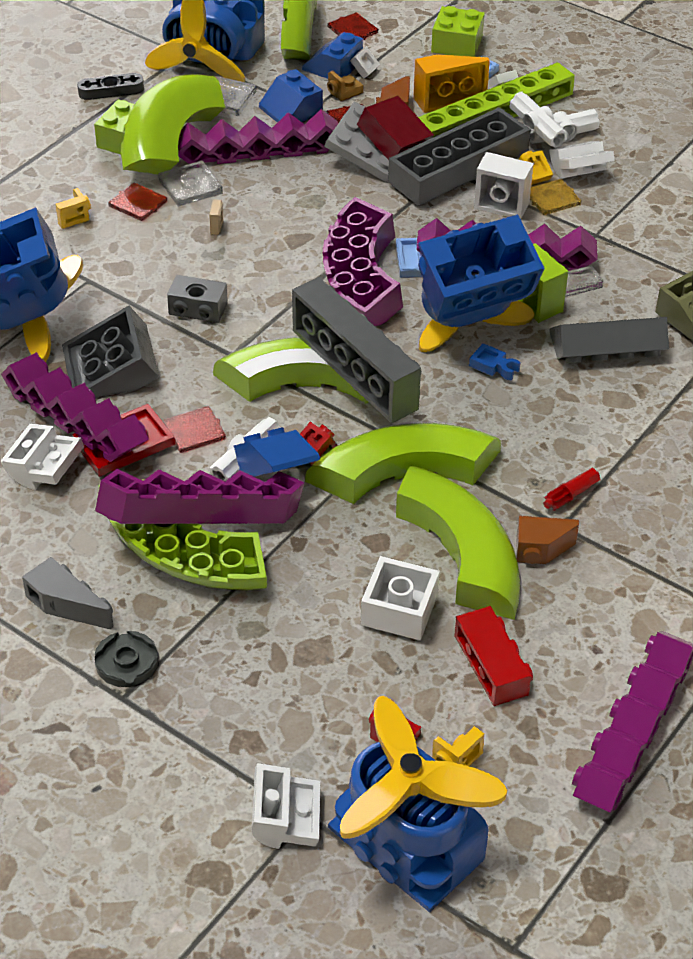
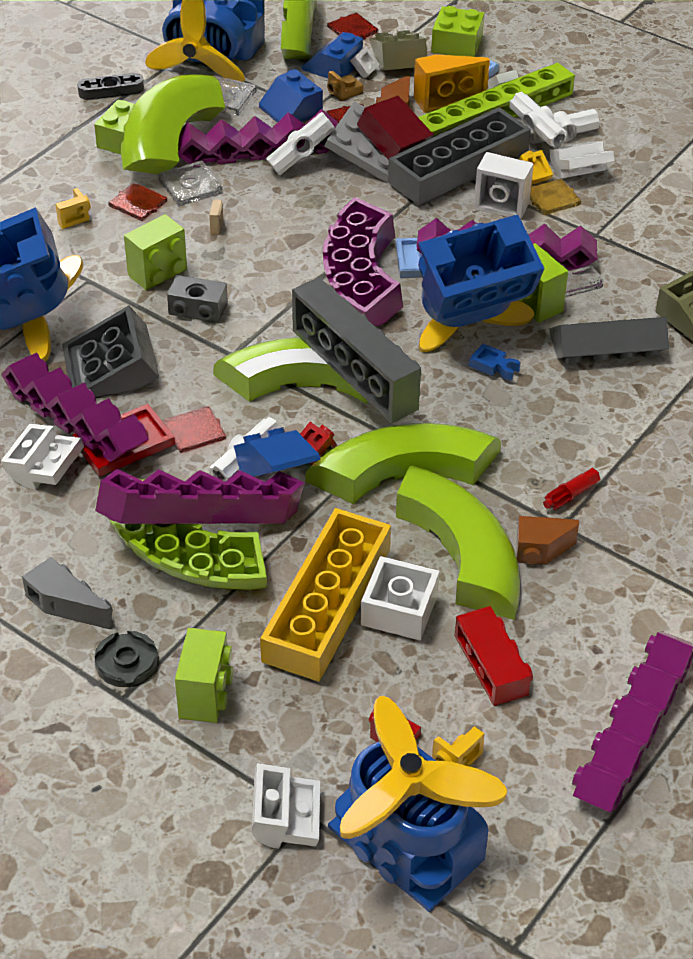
(155, 252): none -> lime brick
(203, 675): none -> lime brick
(313, 134): none -> white piece
(325, 595): none -> yellow brick
(398, 50): none -> olive slope

